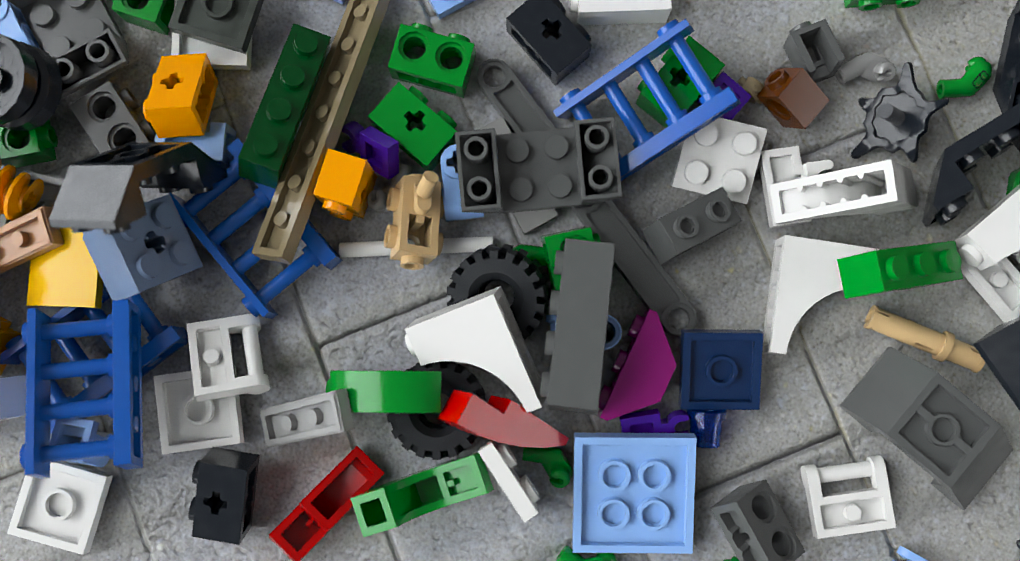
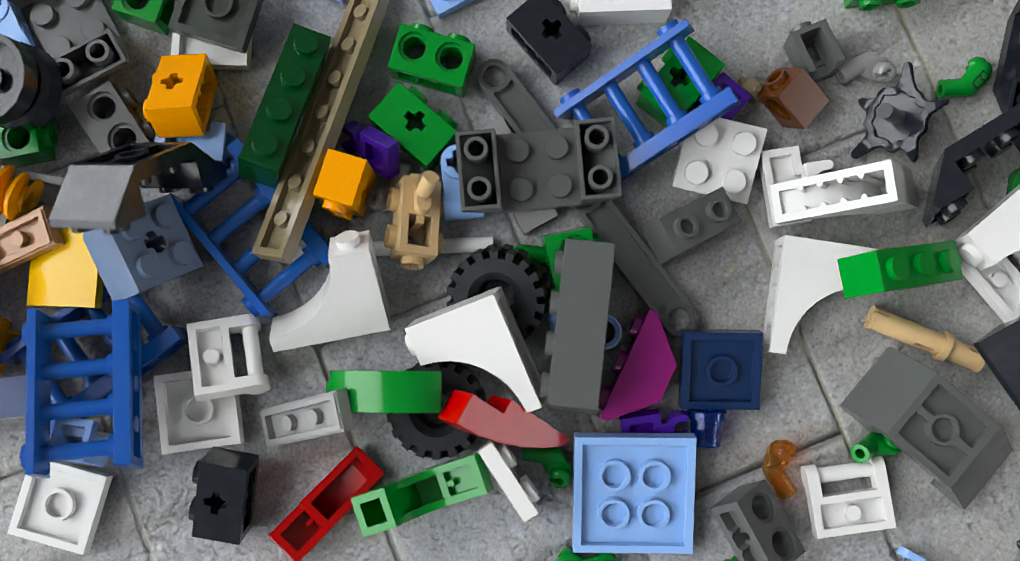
(346, 305): none -> white arch
(775, 465): none -> clear orange arm
(873, 445): none -> green arm

